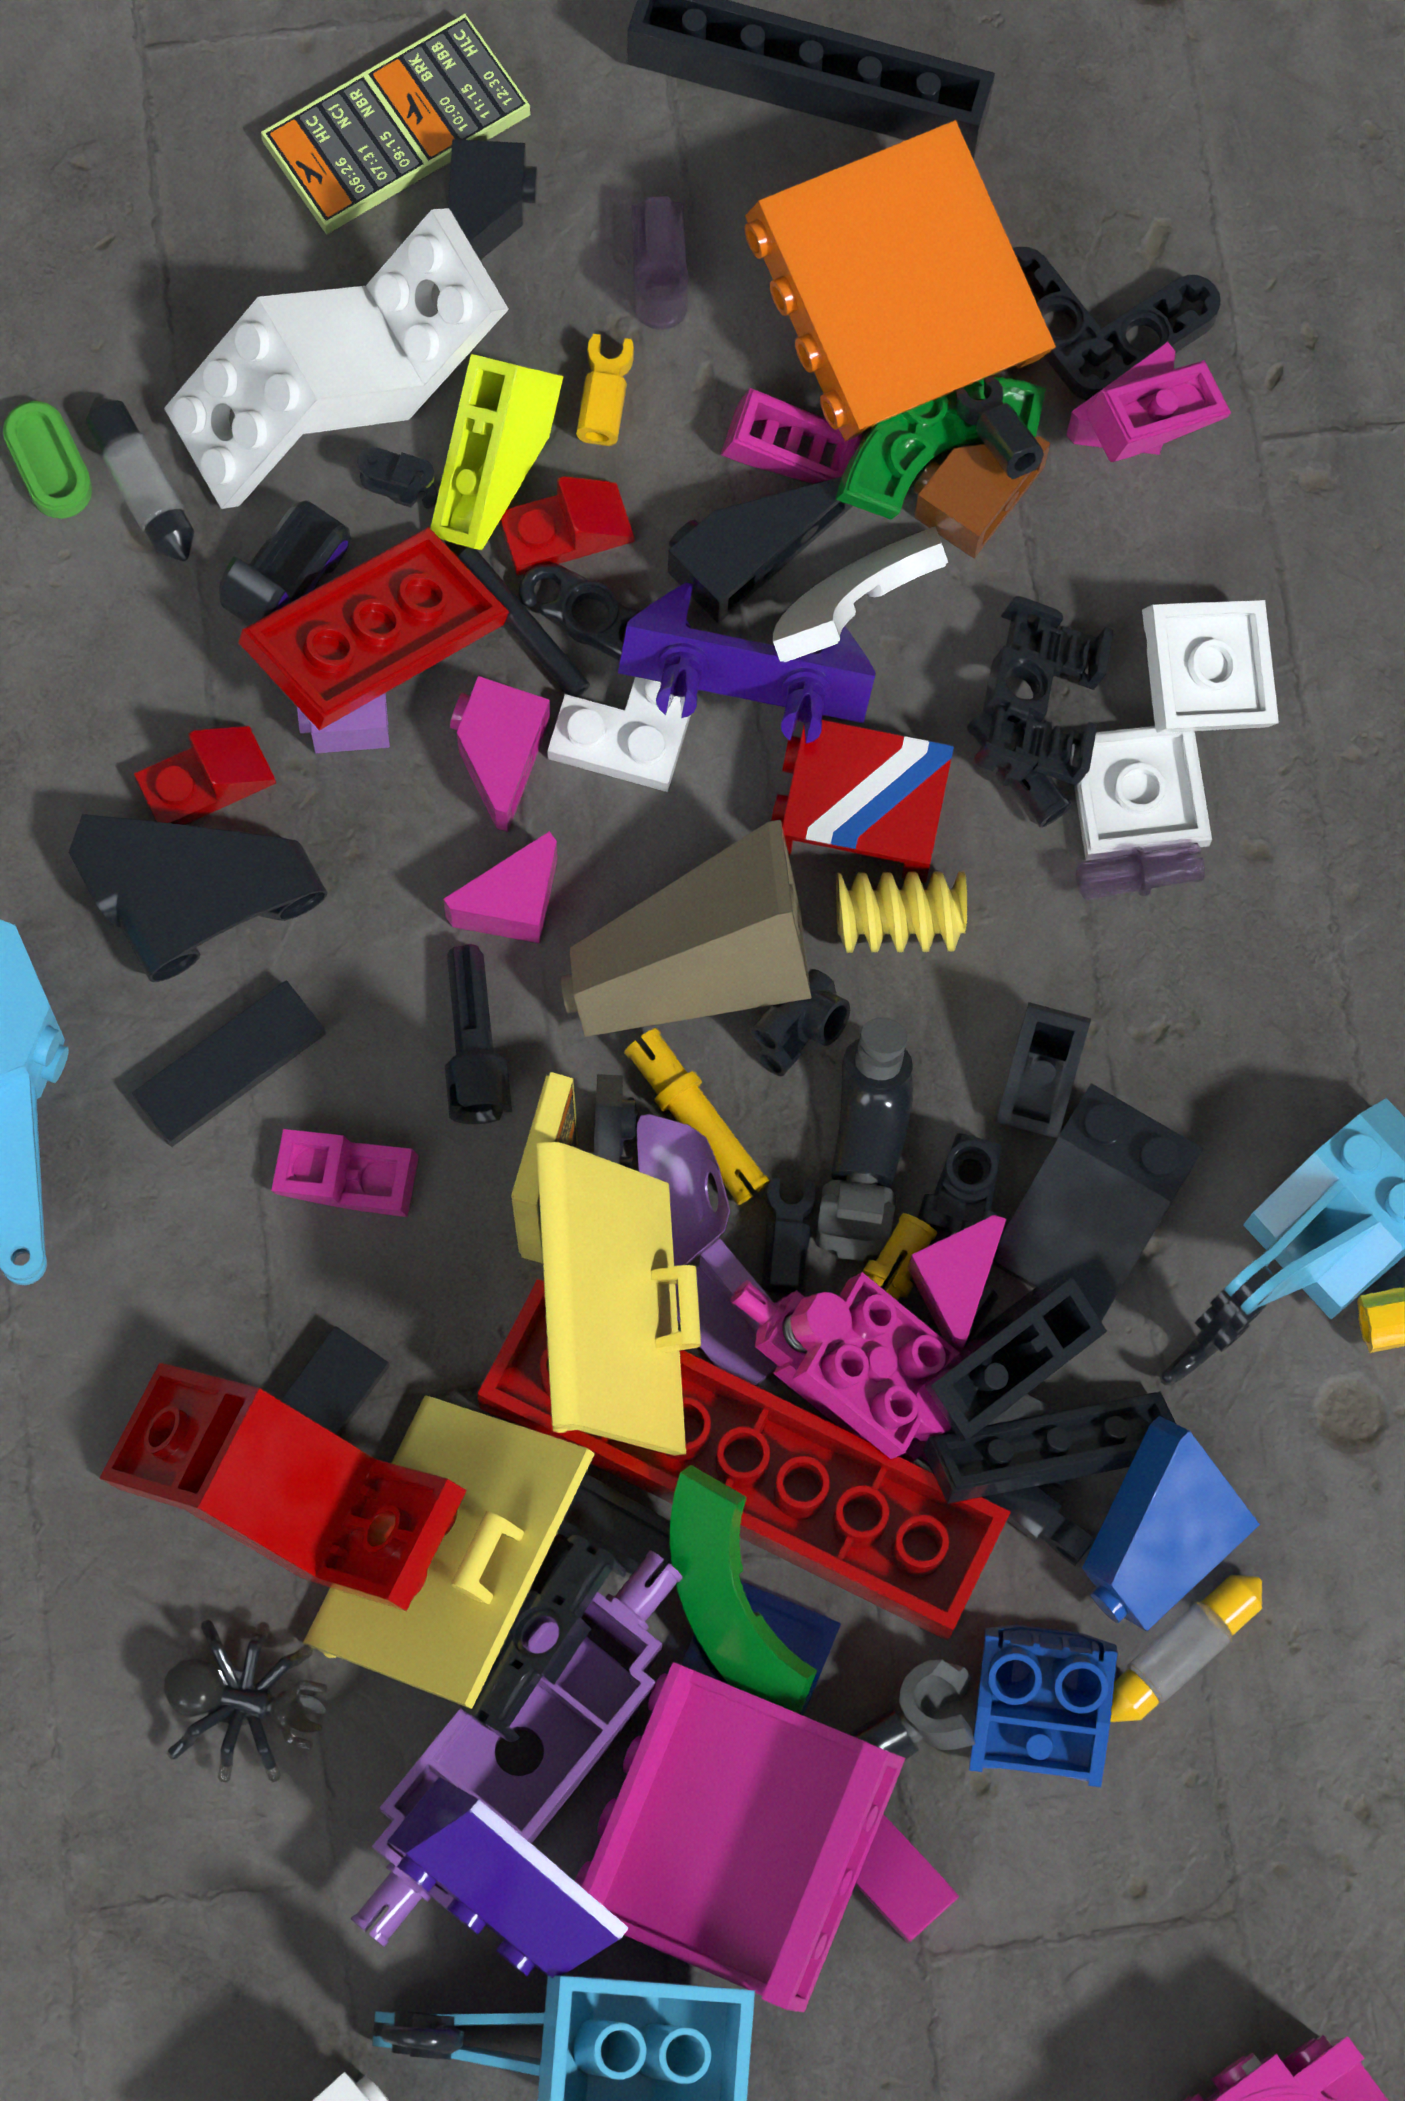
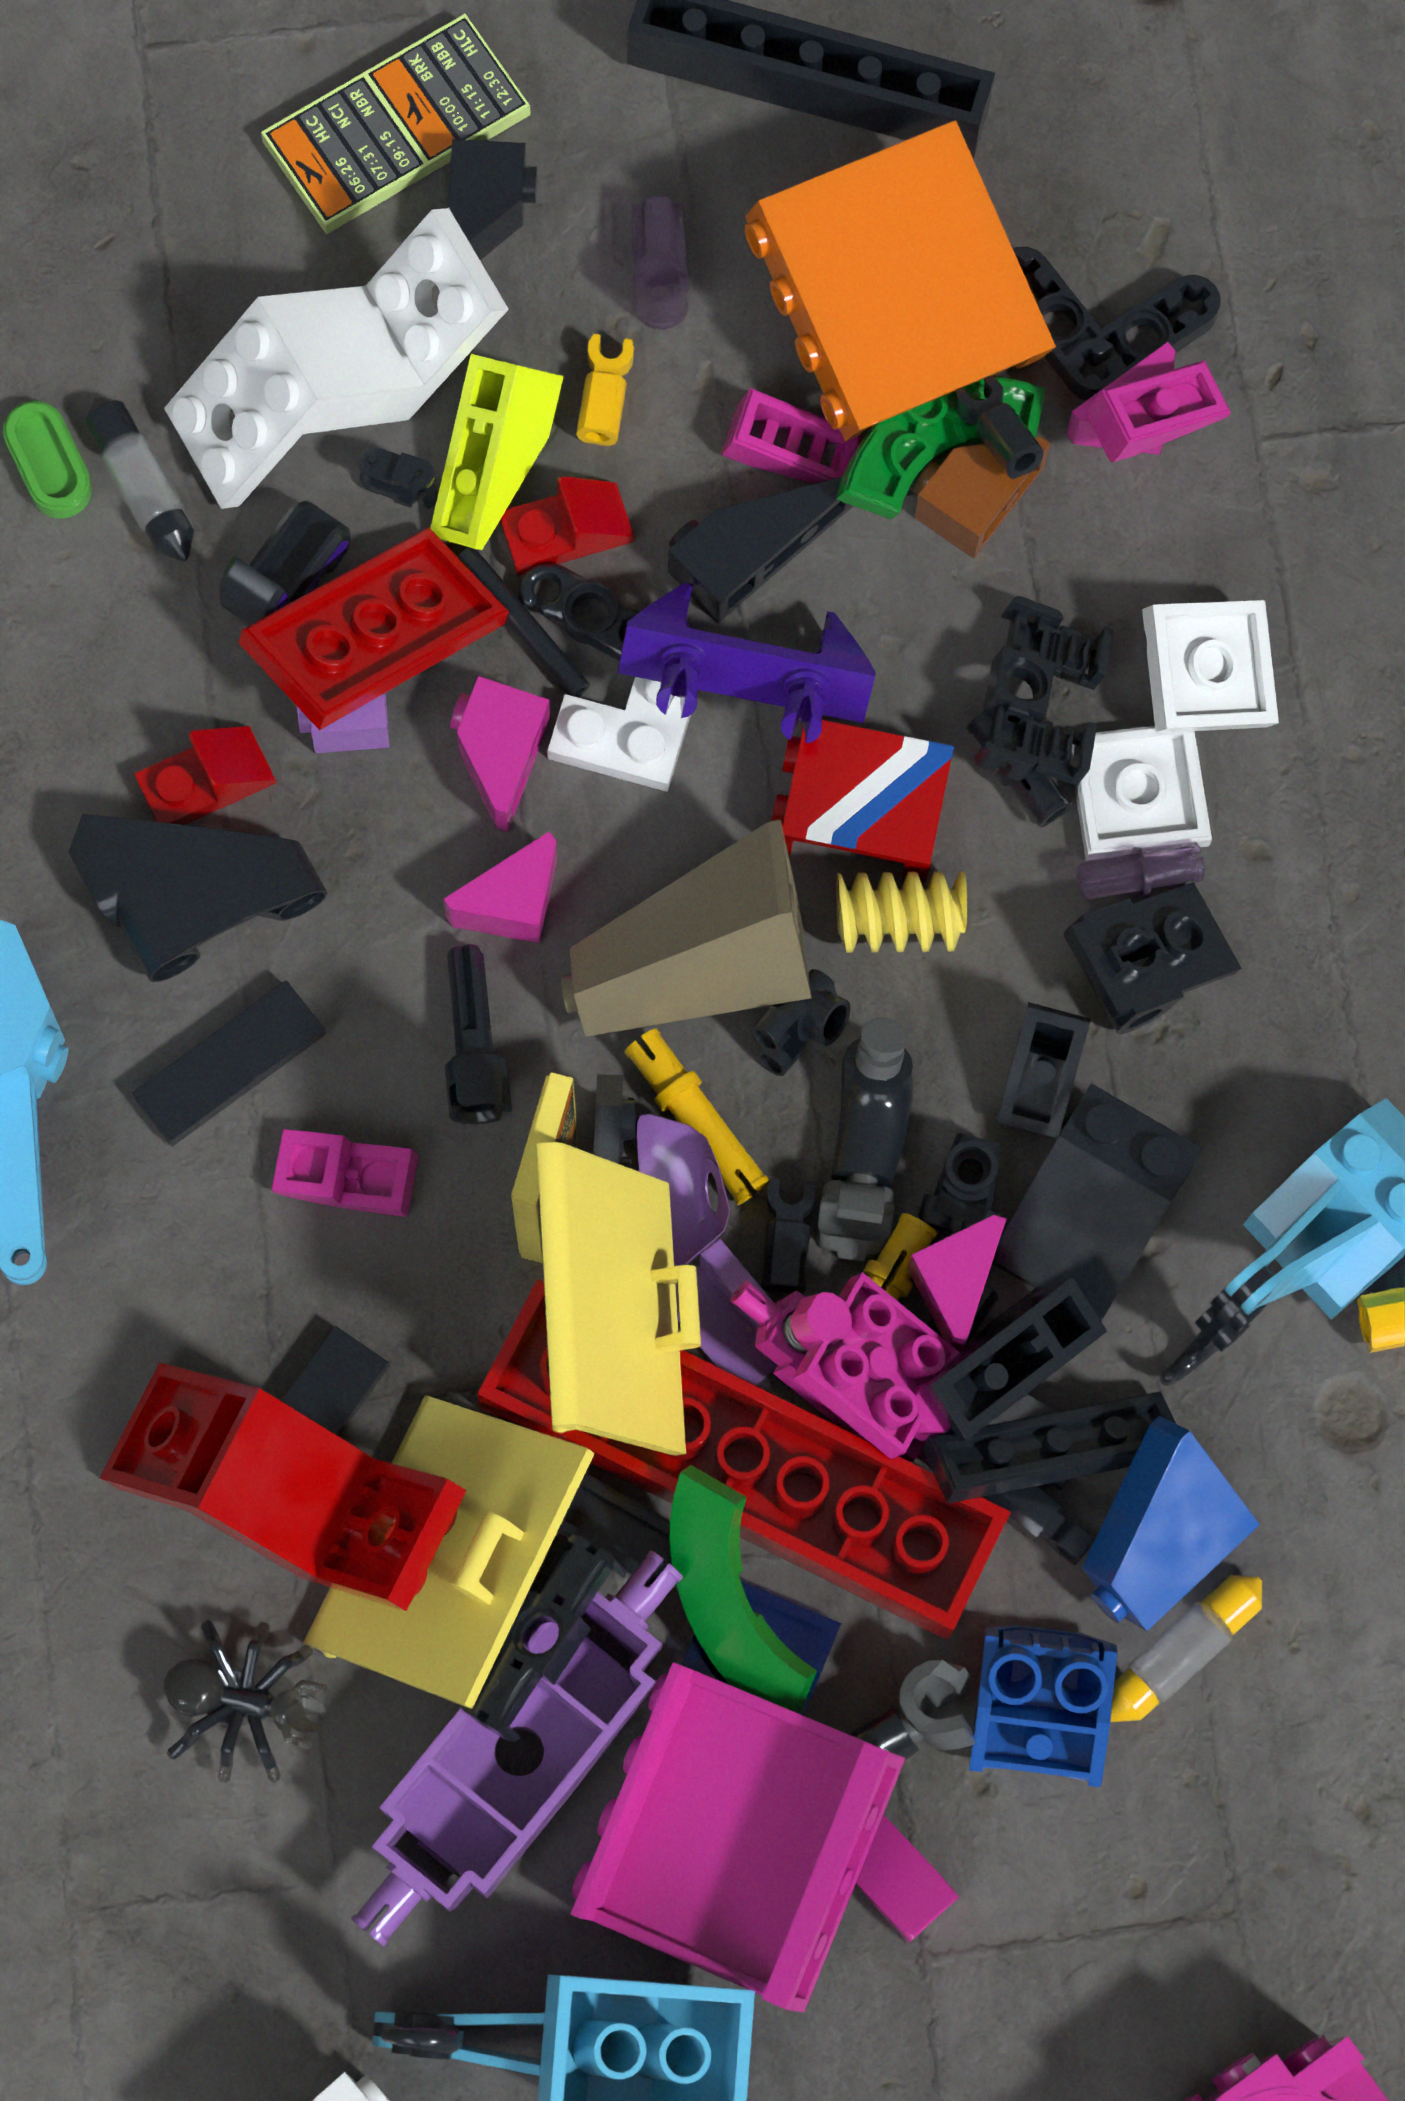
(501, 1883): dark purple slope -> none
(825, 609): white tile -> none
(1149, 954): none -> black piece

